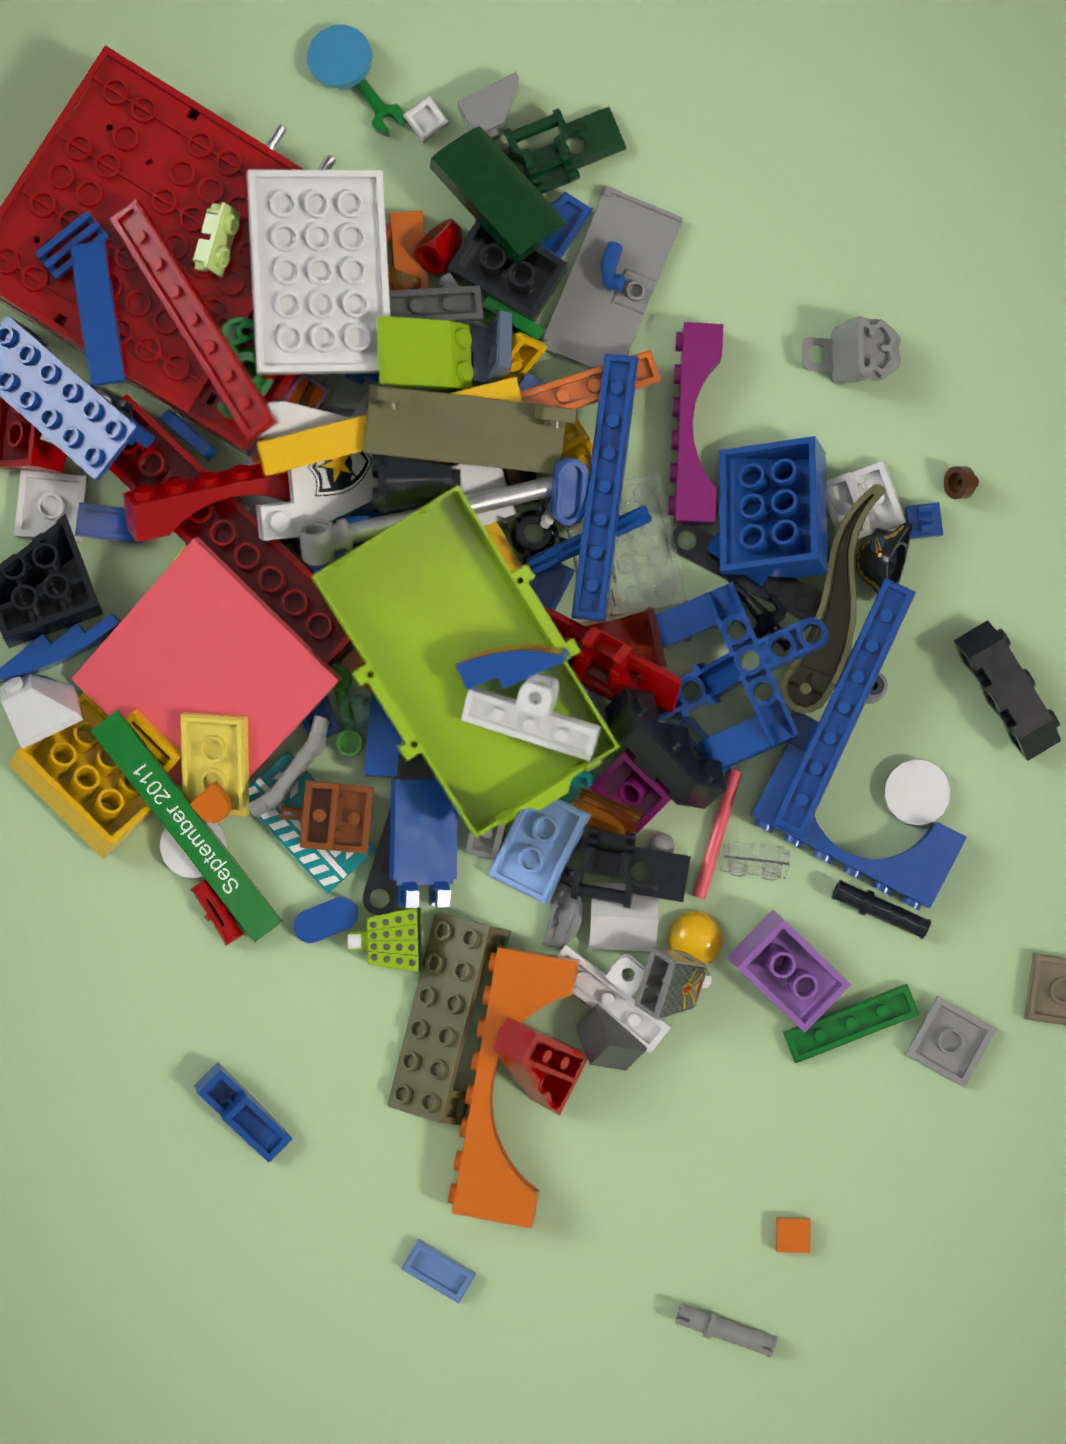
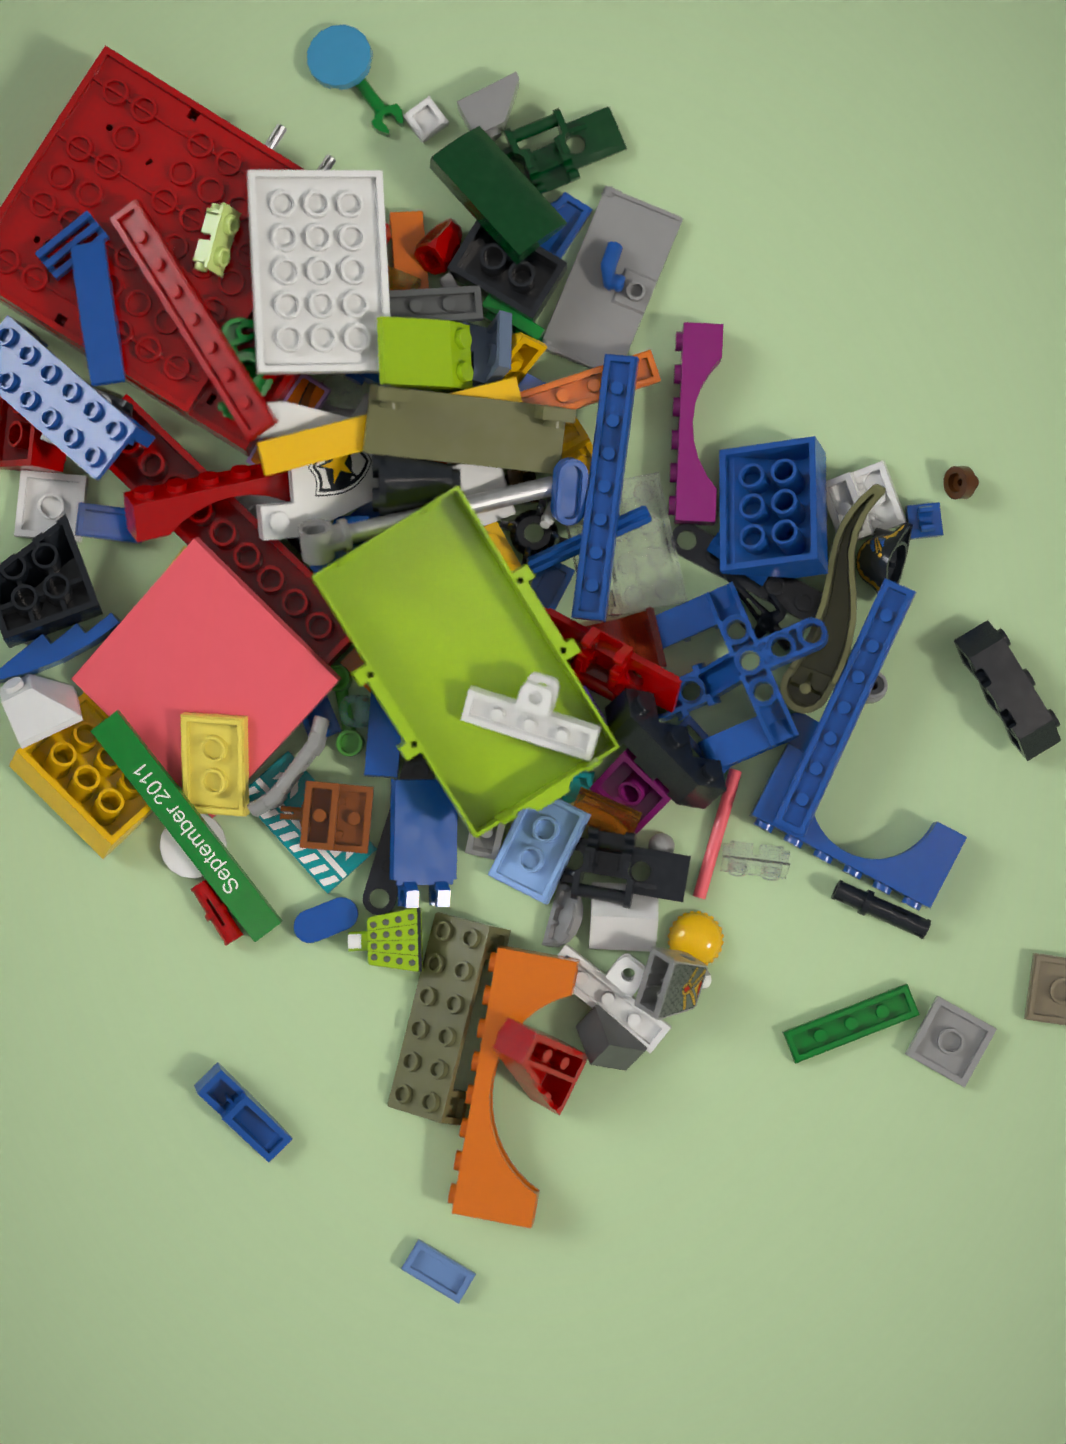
(158, 737): yellow tile -> none
(188, 434): blue tile -> none
(212, 804): orange tile -> none
(509, 664): blue slope -> none
(725, 1330): light grey pin -> none
(788, 970): medium lavender slope -> none
(793, 1235): orange tile -> none
(856, 351): light grey piece -> none
(917, 792): white tile -> none

